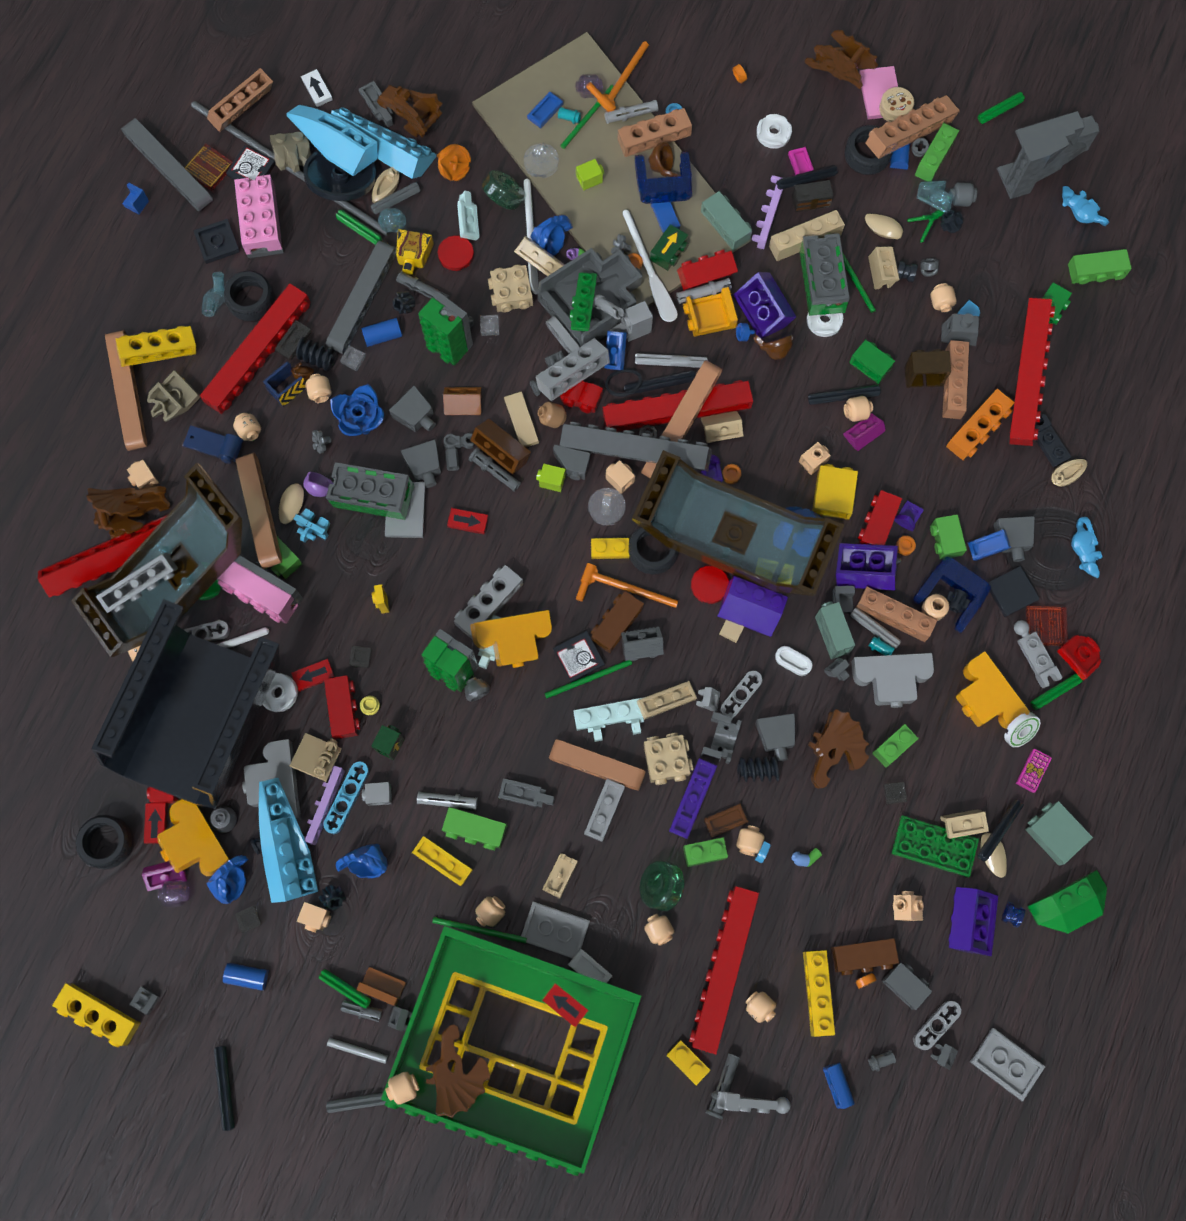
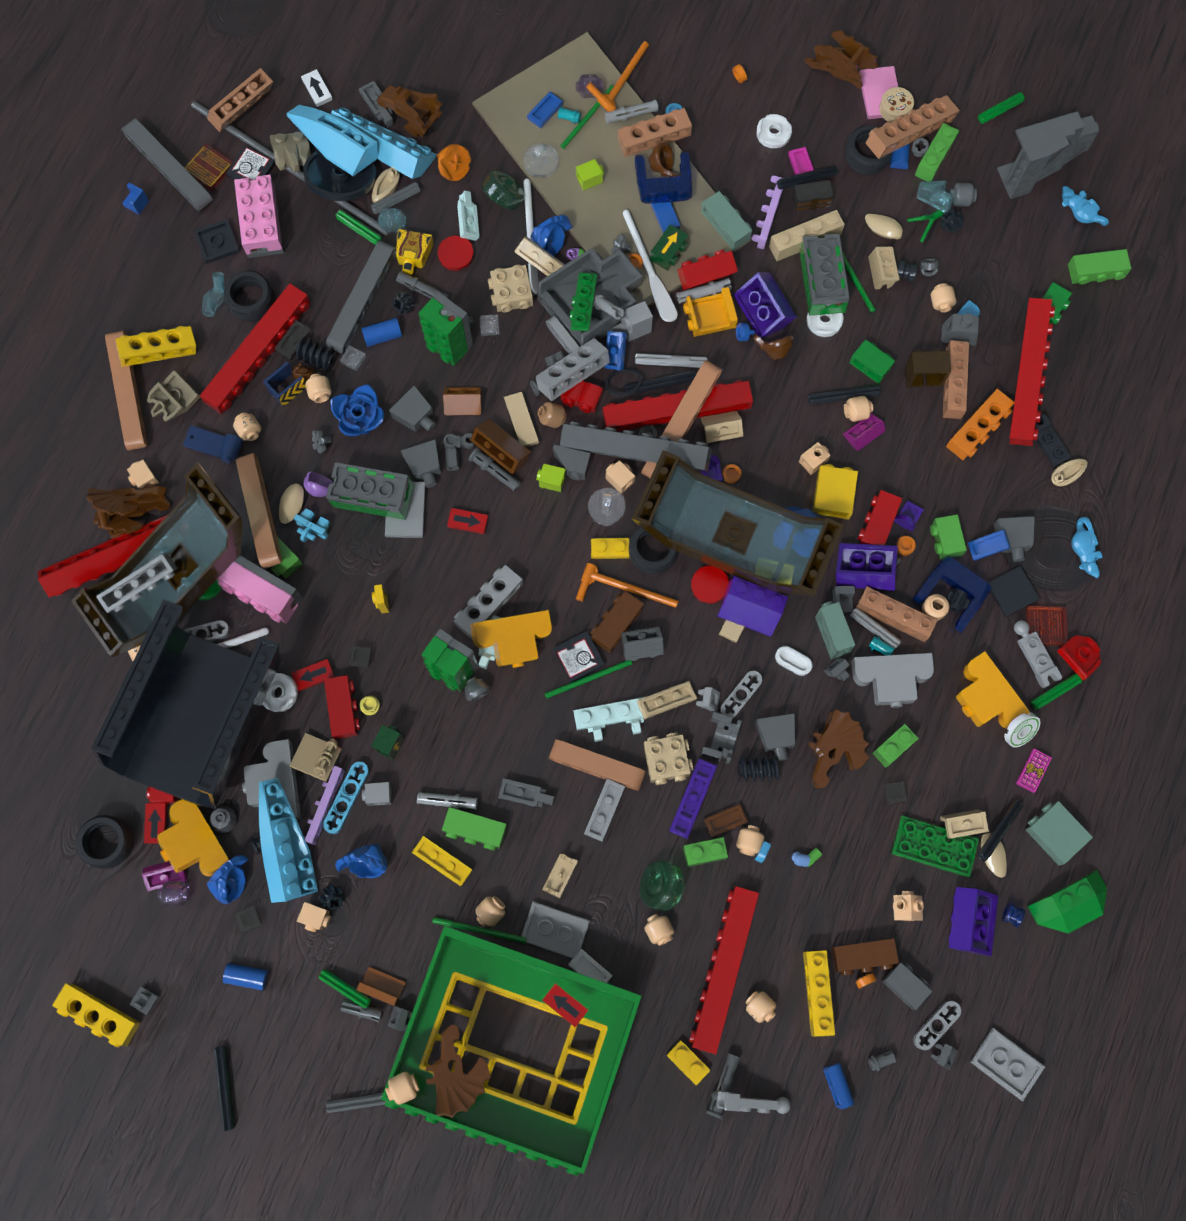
(357, 1050): light grey bar -> none

